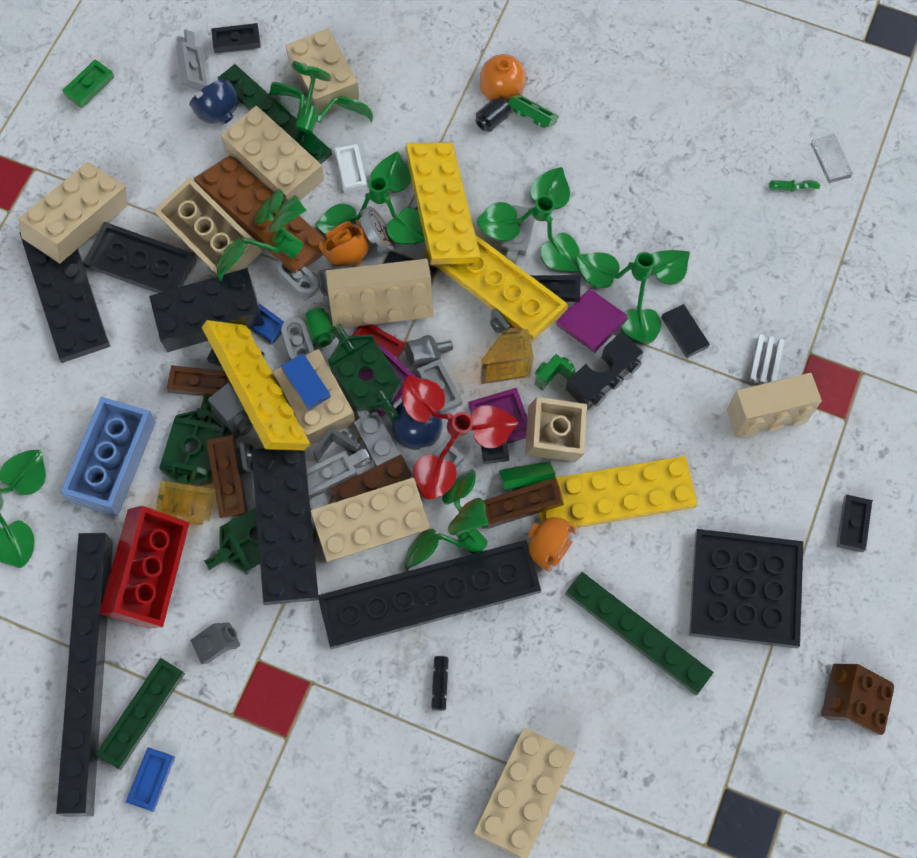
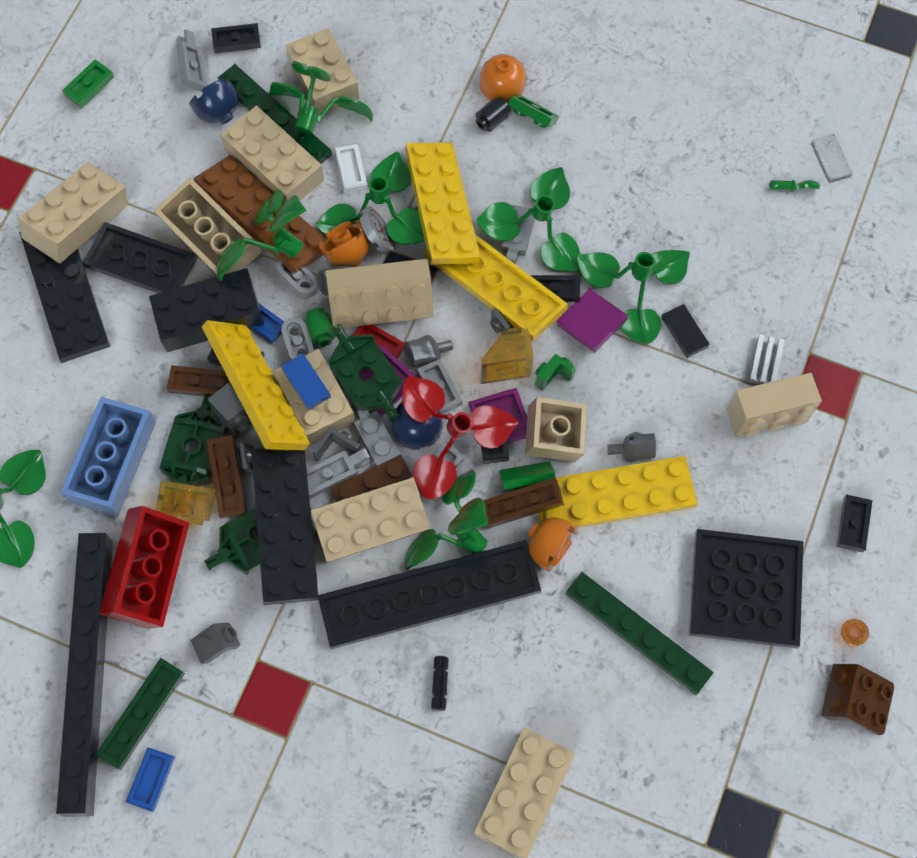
(591, 386): black arch -> none
(635, 447): none -> dark grey piece
(860, 627): none -> clear orange plate

